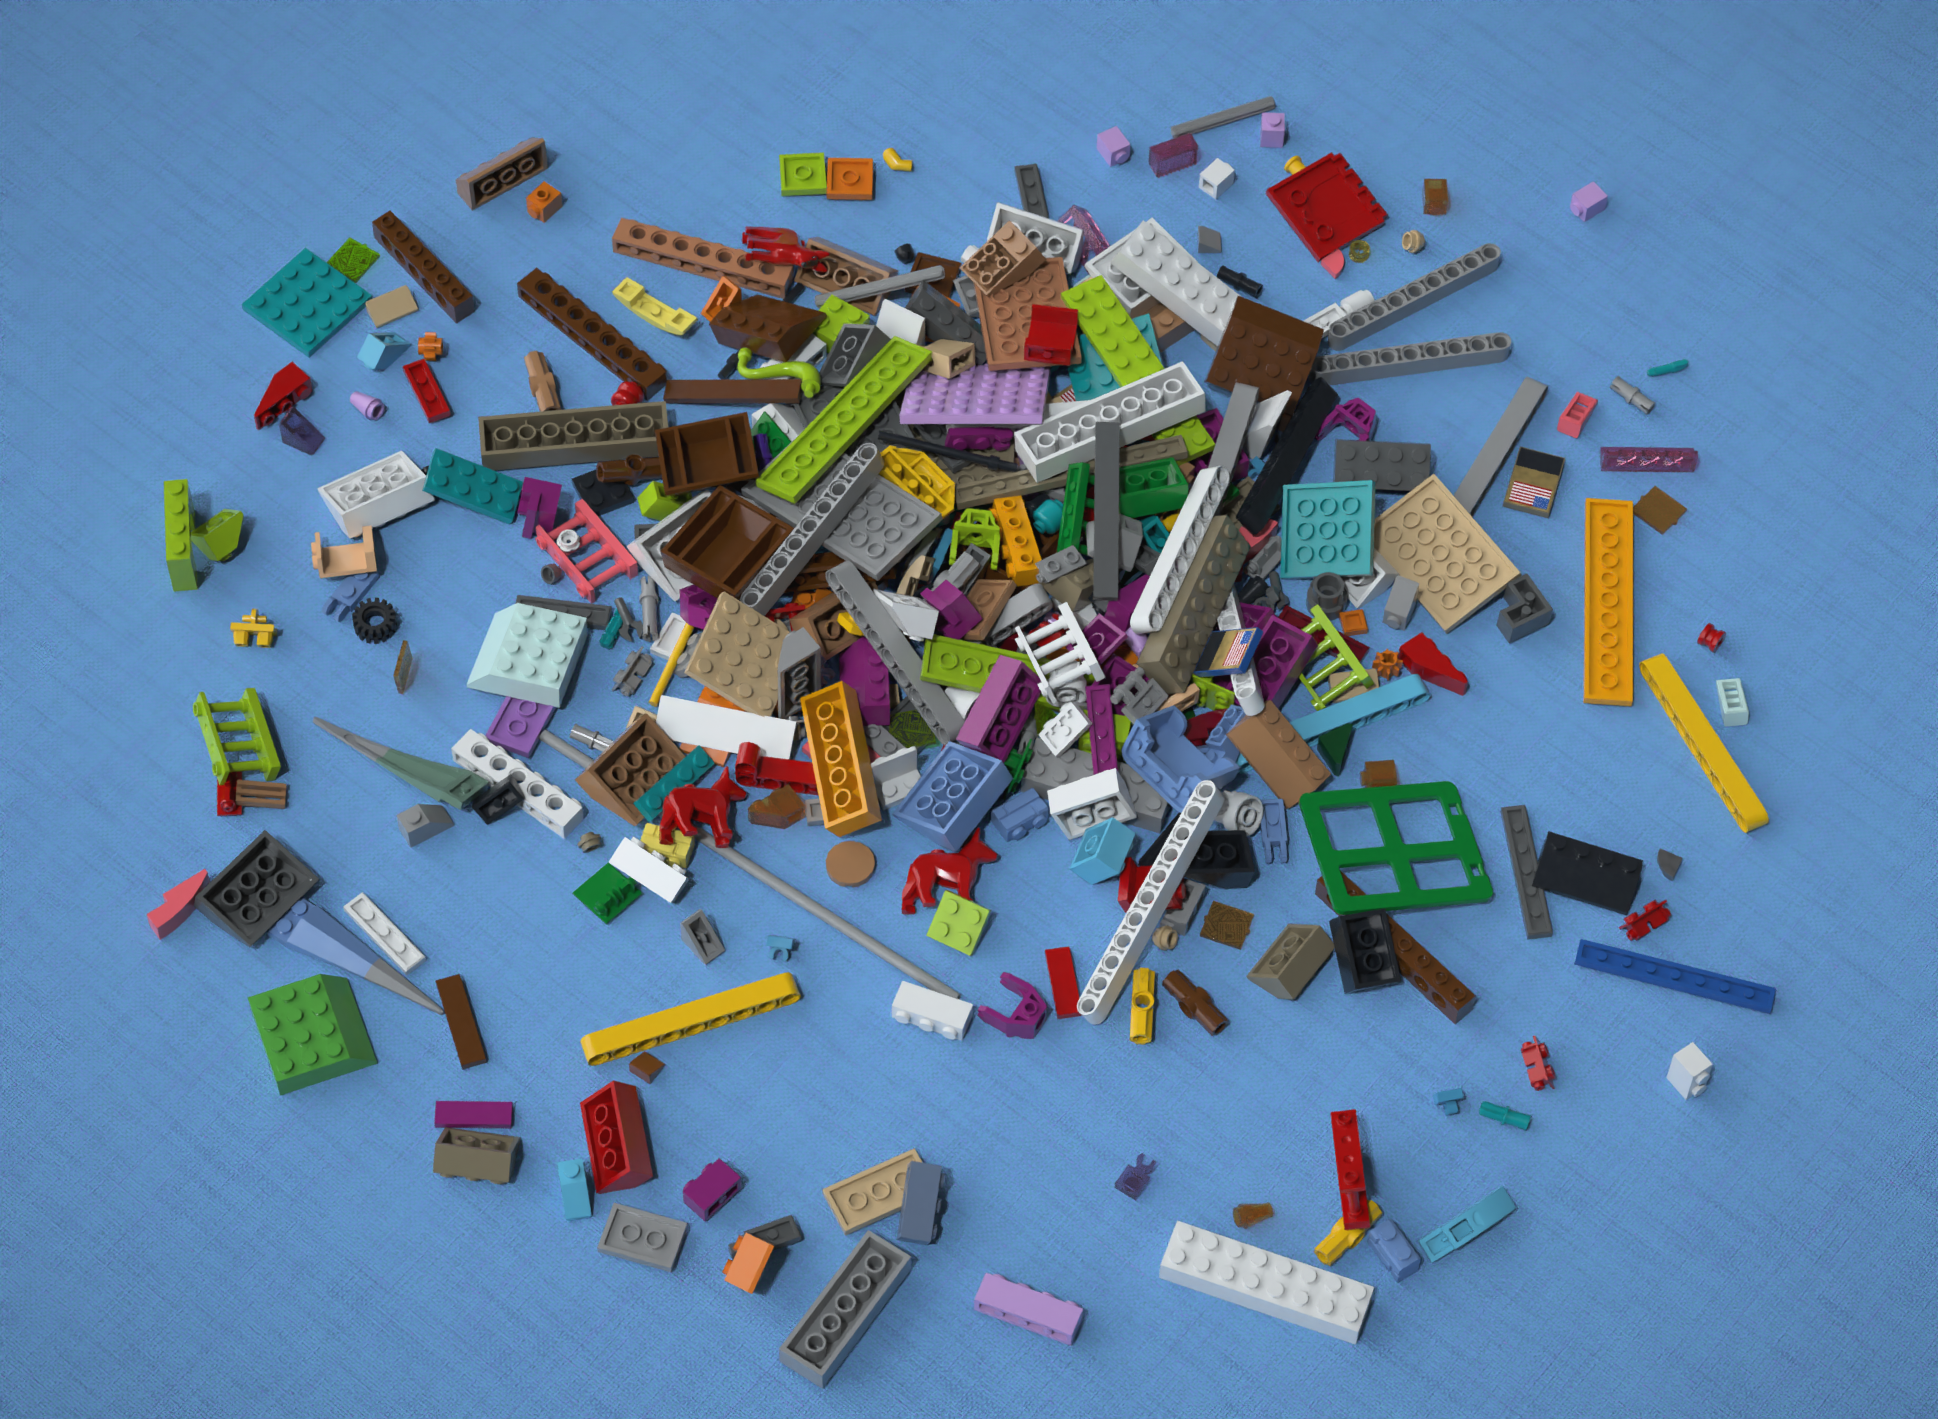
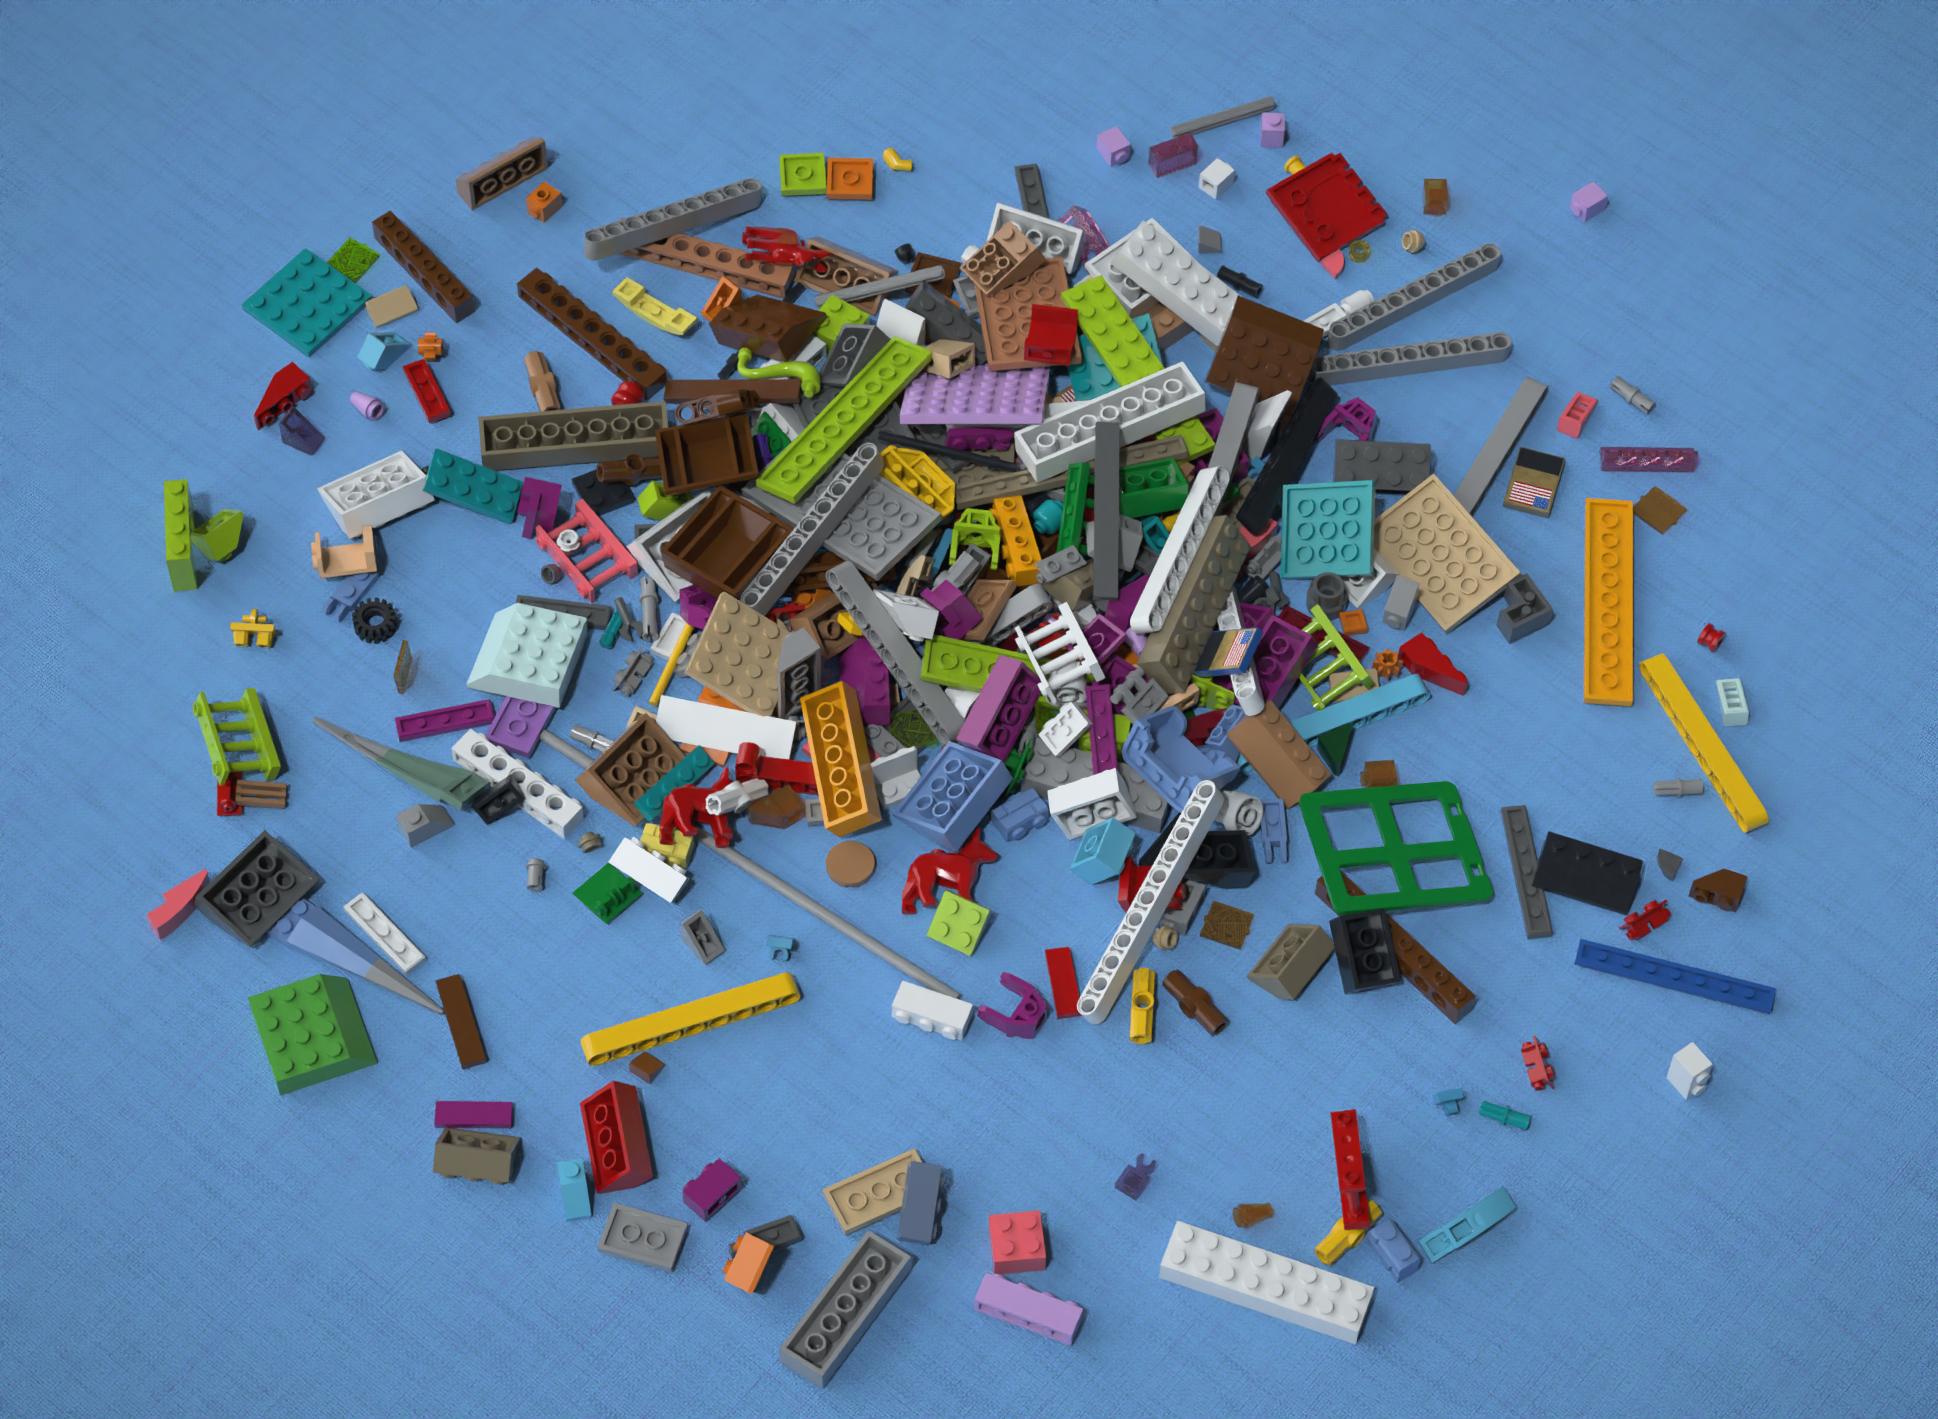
(444, 720): none -> magenta tile
(535, 873): none -> light grey pin
(672, 219): none -> light grey beam
(720, 405): none -> reddish brown connector
(736, 796): none -> white piece
(1017, 1242): none -> coral brick
(1672, 367): teal piece -> none
(1678, 787): none -> light grey axle
(1719, 889): none -> reddish brown slope

